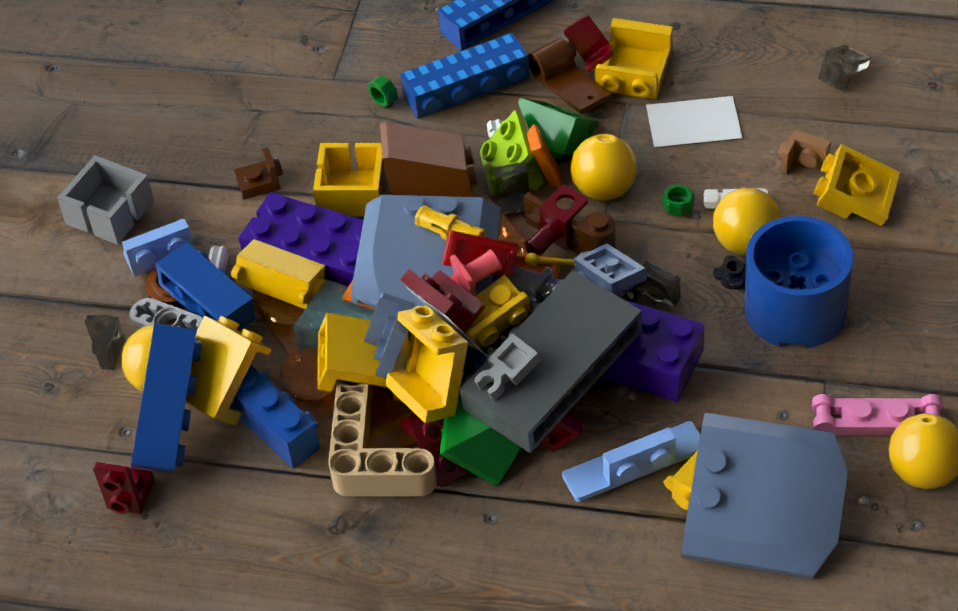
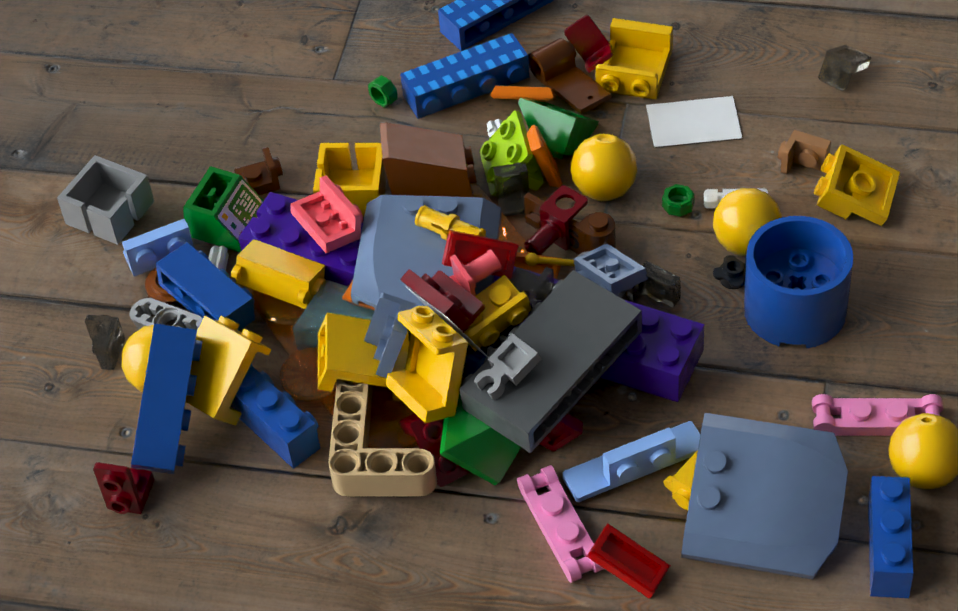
(221, 208): none -> green slope
(329, 216): none -> coral bracket
(516, 92): none -> orange tile
(559, 522): none -> bright pink plate
(628, 560): none -> red tile
(890, 537): none -> blue brick

